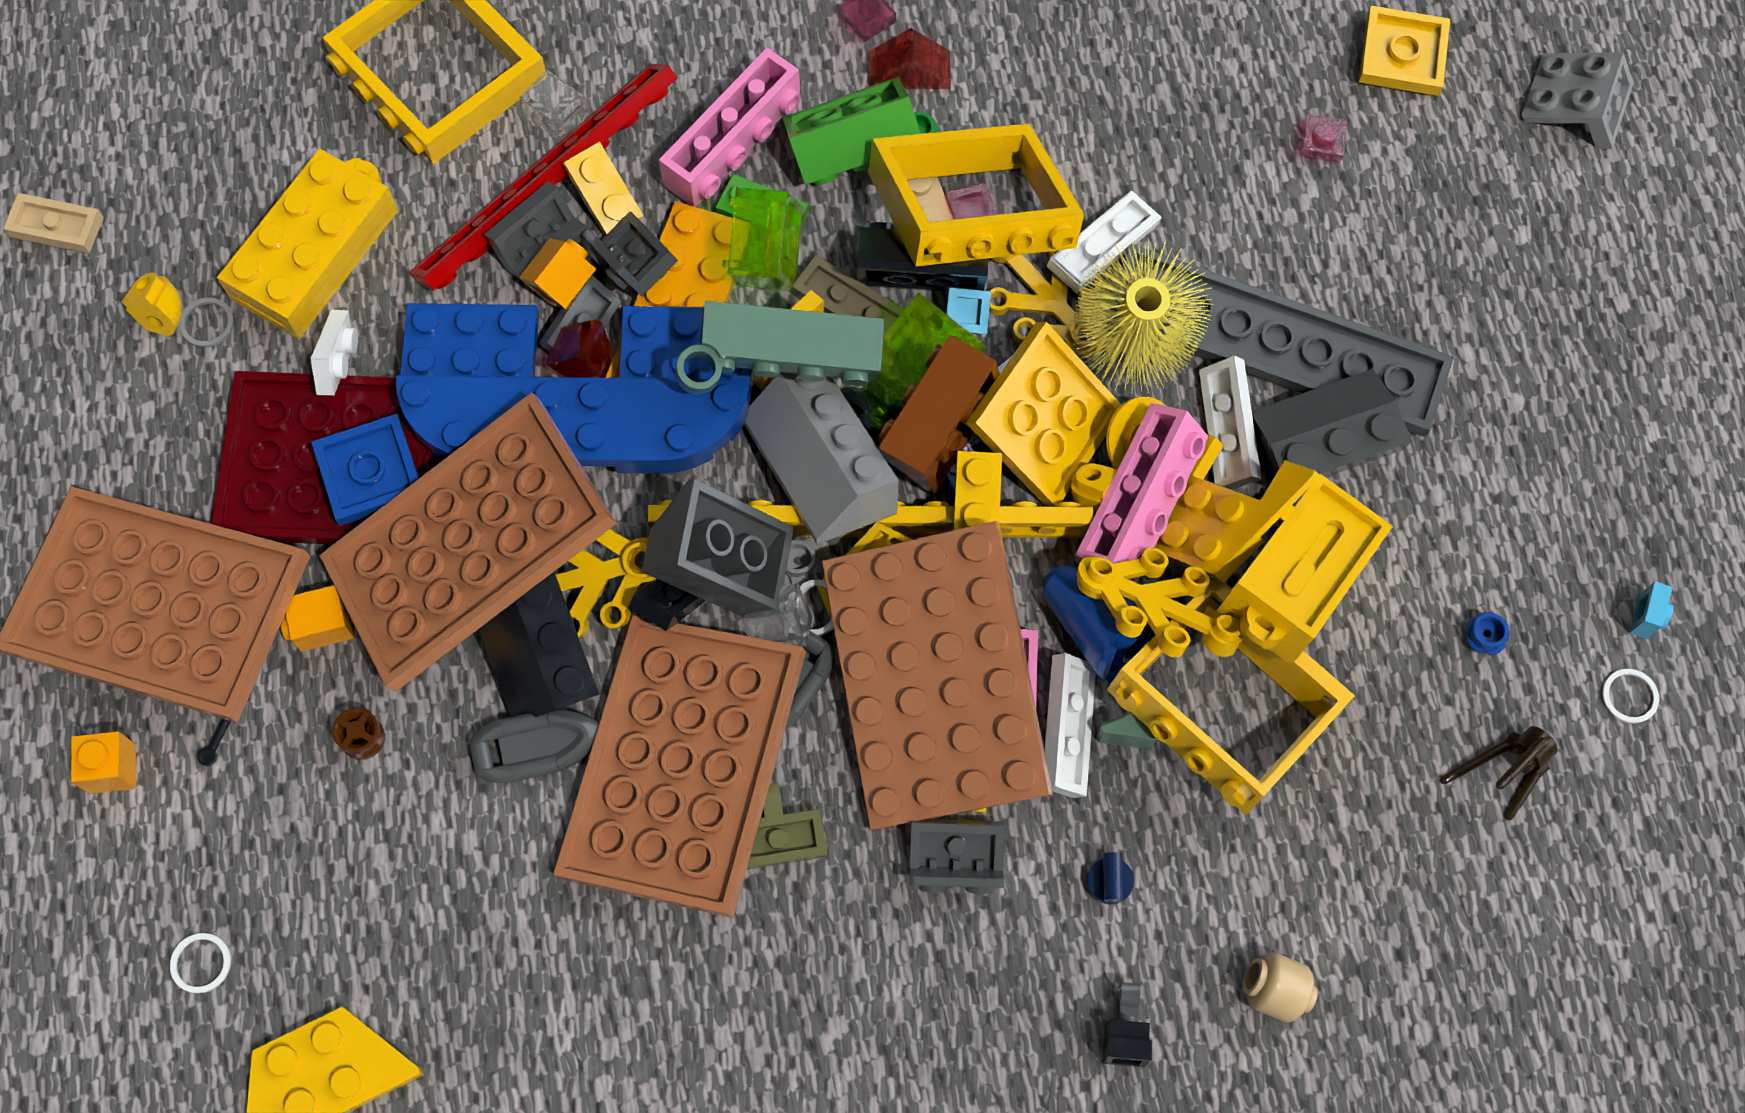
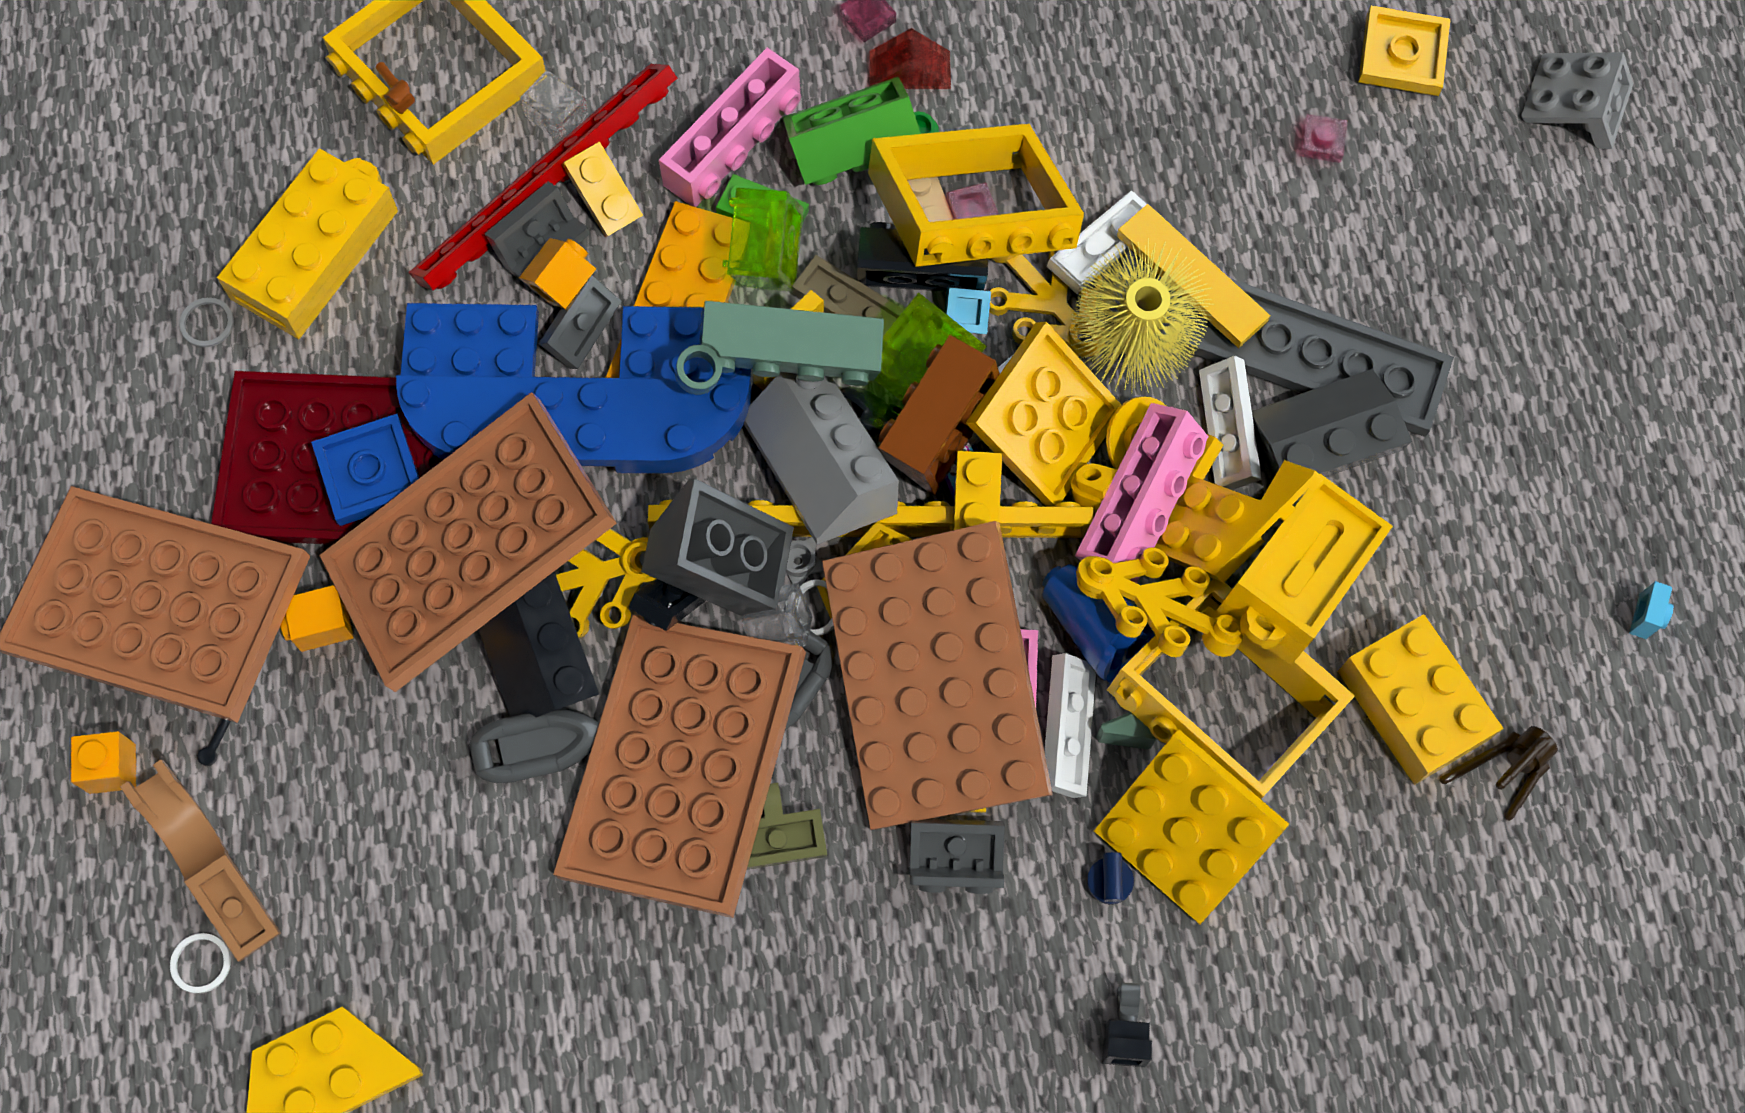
(53, 223): tan plate -> none
(154, 304): yellow piece -> none
(203, 862): none -> medium nougat piece
(333, 351): white plate -> none
(352, 726): reddish brown wheel -> none
(399, 95): none -> dark orange hand
(582, 351): clear red slope -> none
(633, 254): dark grey bracket -> none
(1190, 827): none -> yellow plate
(1233, 310): none -> yellow tile
(1280, 987): tan head -> none
(1419, 699): none -> yellow brick
(1494, 625): blue plate -> none
(1654, 692): white piece -> none

